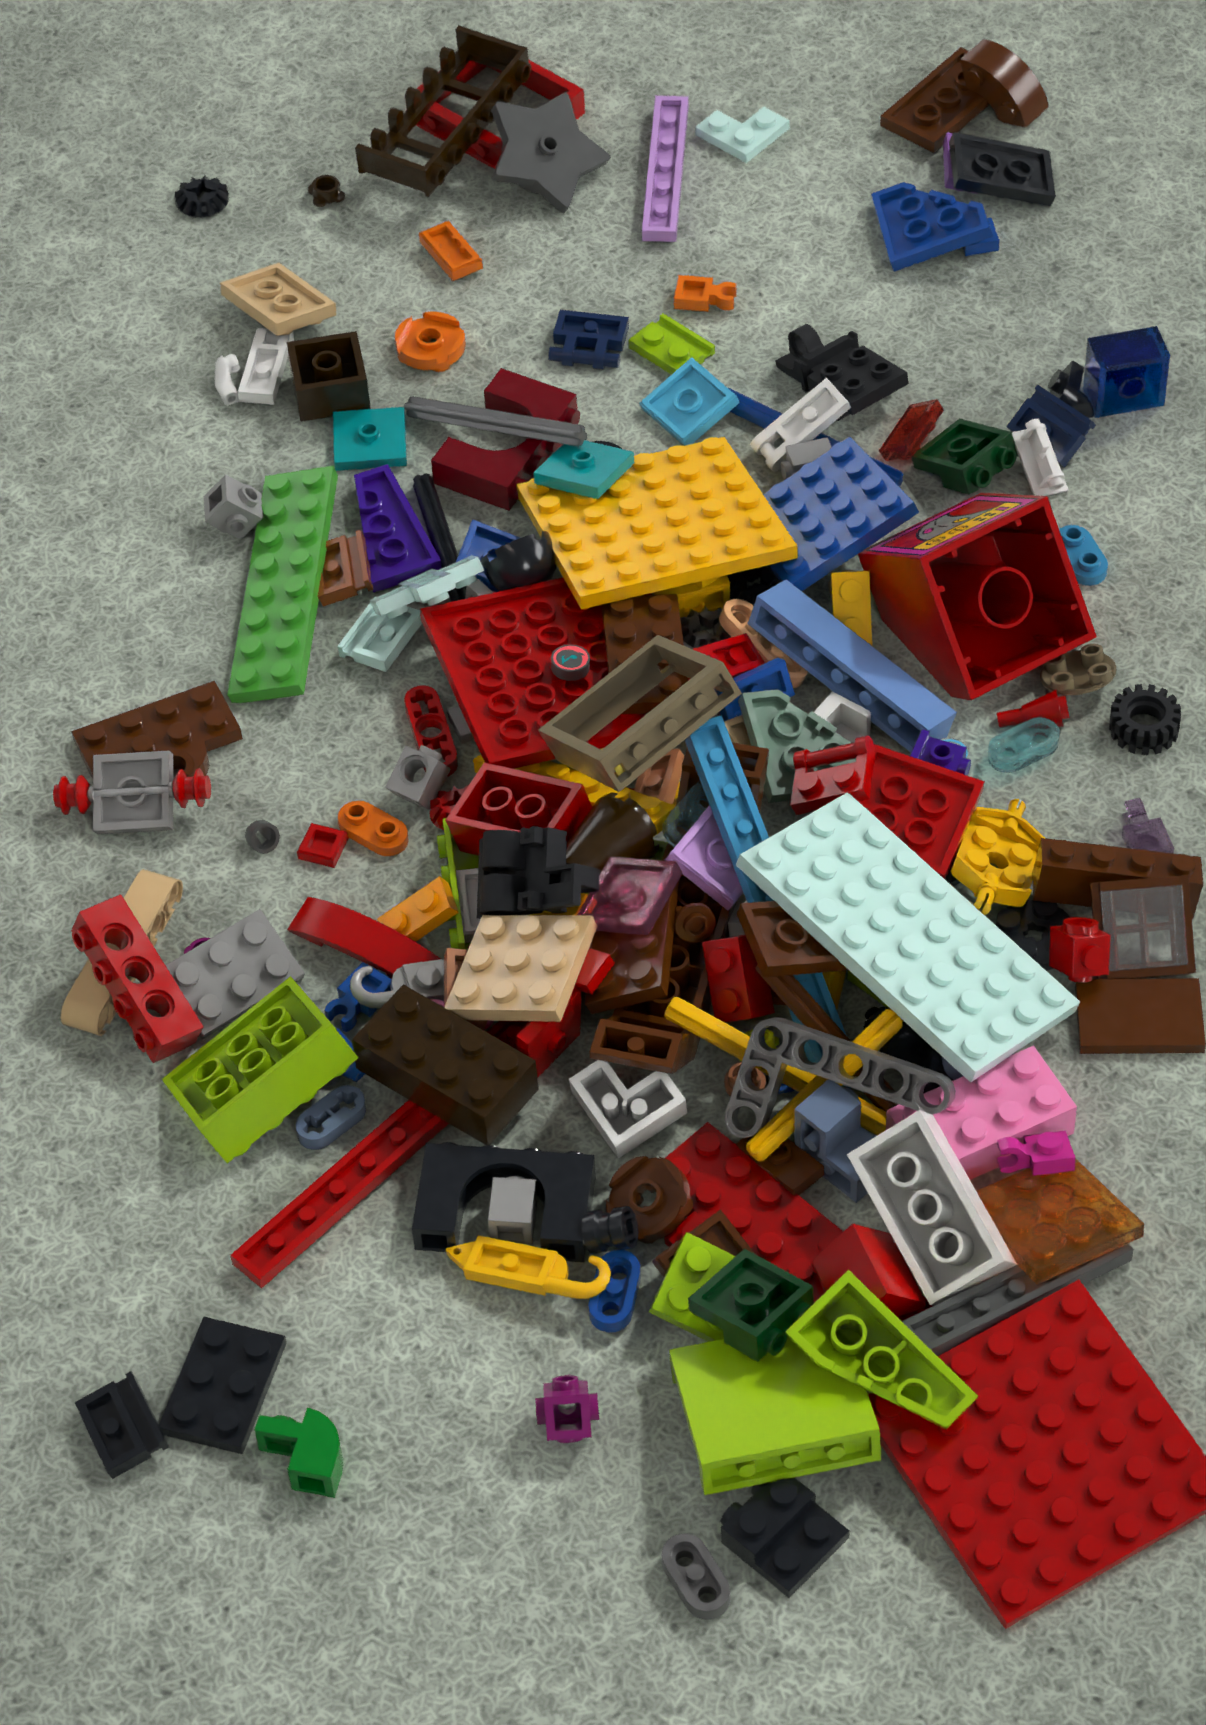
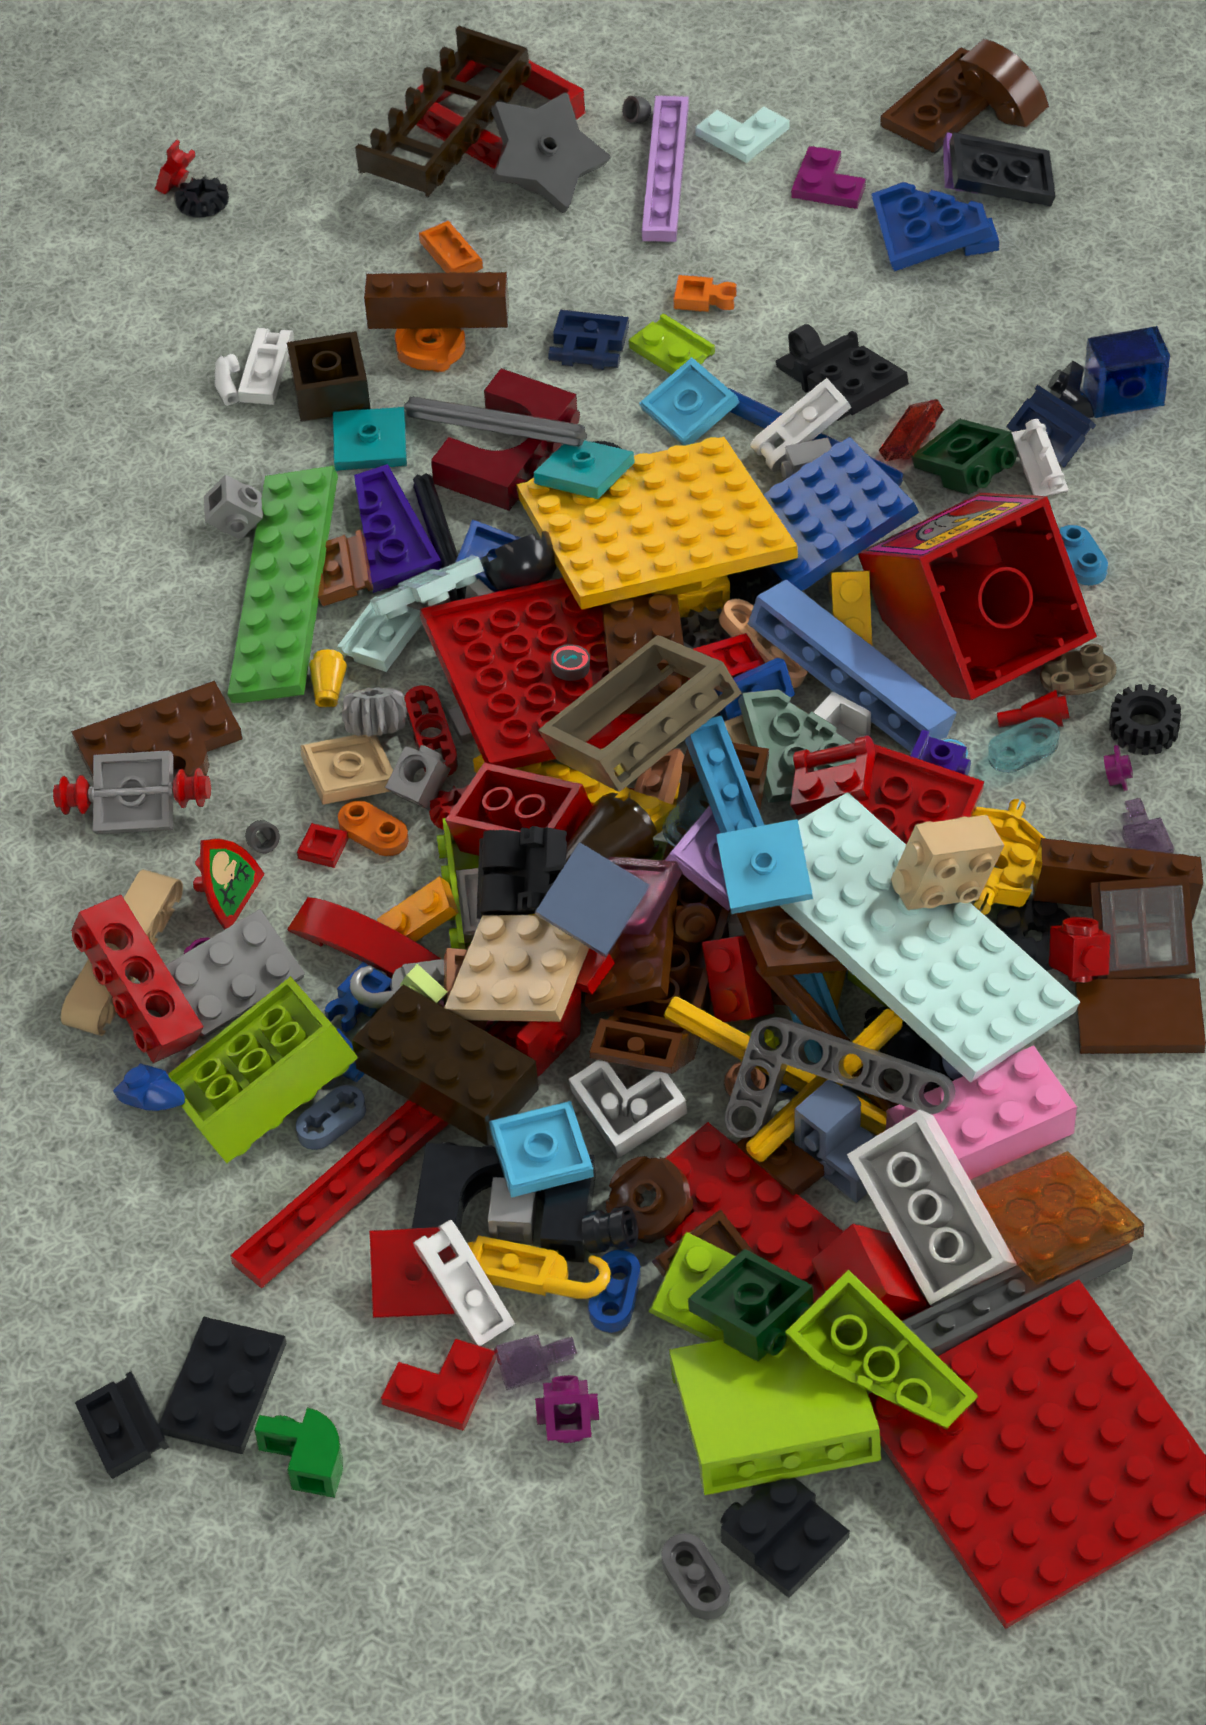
(149, 1089): none -> blue plate
(174, 169): none -> red plate
(226, 877): none -> shield
(278, 299): tan plate -> none
(326, 190): dark brown plate -> none
(327, 676): none -> yellow cone
(347, 767): none -> tan plate
(374, 711): none -> light grey gear
(401, 1278): none -> red plate
(424, 984): none -> yellowish green plate
(436, 300): none -> reddish brown brick
(442, 1396): none -> red plate
(465, 1284): none -> white plate
(527, 1361): none -> clear purple plate
(541, 1149): none -> medium azure plate
(592, 899): none -> sand blue tile
(636, 109): none -> dark grey hinge
(764, 866): none -> medium azure plate
(820, 182): none -> magenta plate
(947, 862): none -> tan brick
(1040, 1152): dark pink plate -> none
(1118, 768): none -> magenta plate

